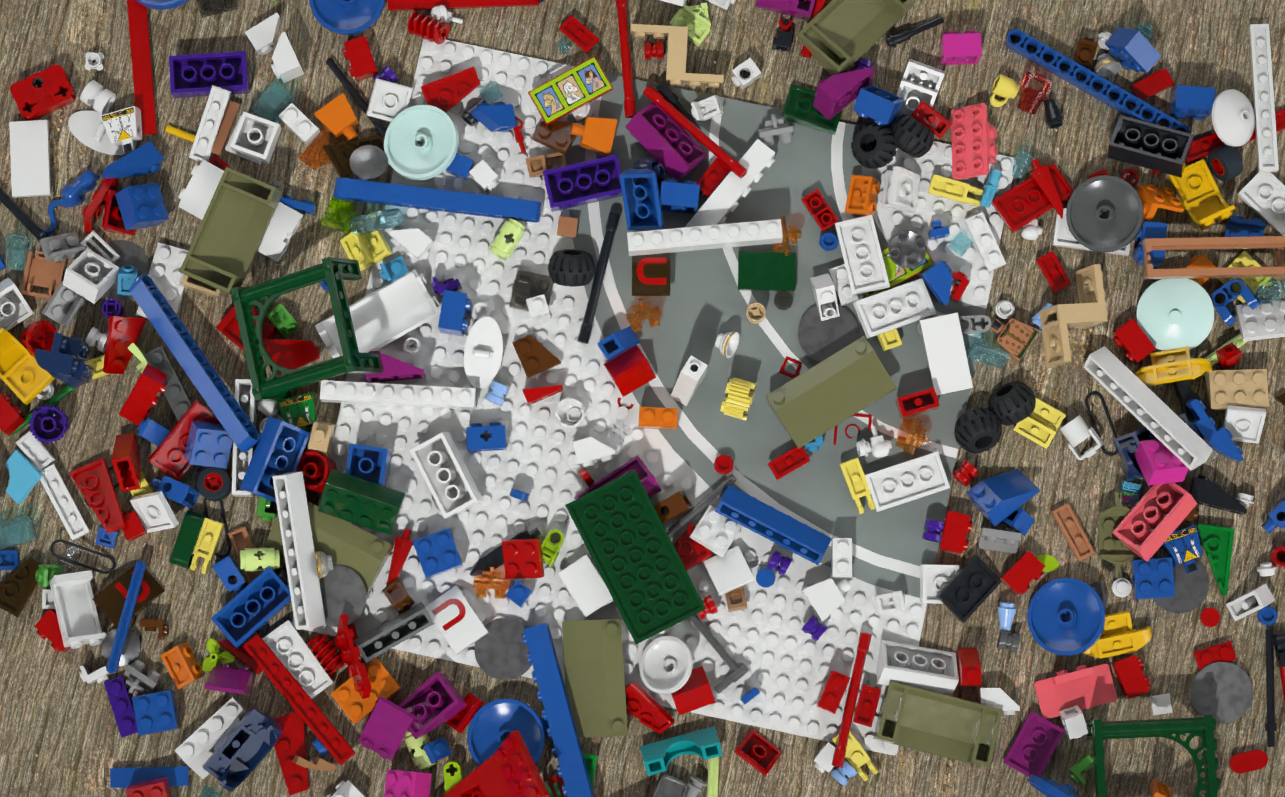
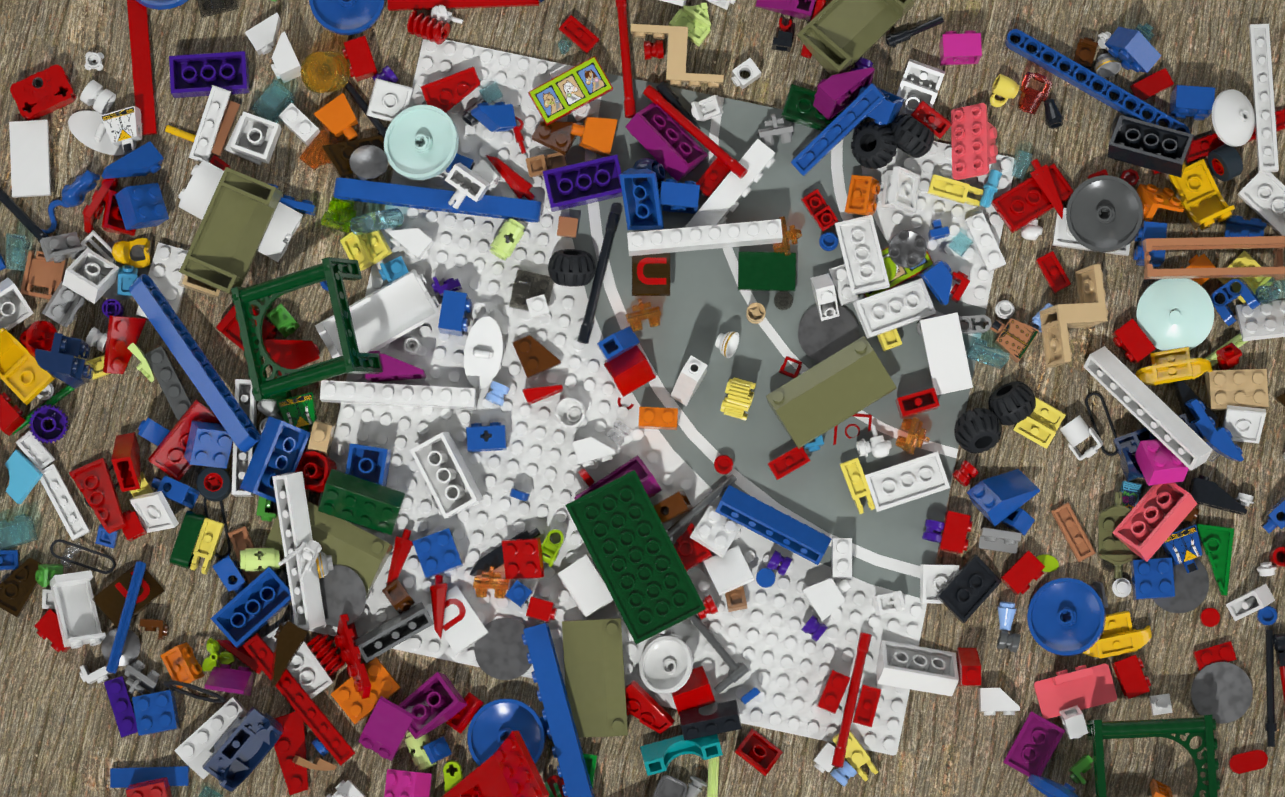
(122, 249): none -> yellow piece
(144, 395): red brick -> none
(169, 684): none -> black piece
(287, 643): none -> dark brown slope
(310, 552): none -> white plant
(325, 71): none -> clear yellow wheel
(438, 598): none -> red bar
(467, 184): none -> white brick
(514, 180): none -> red bar
(541, 610): none -> red brick
(723, 720): none -> black arch
(838, 129): none -> blue plate
(938, 724): olive slope -> none

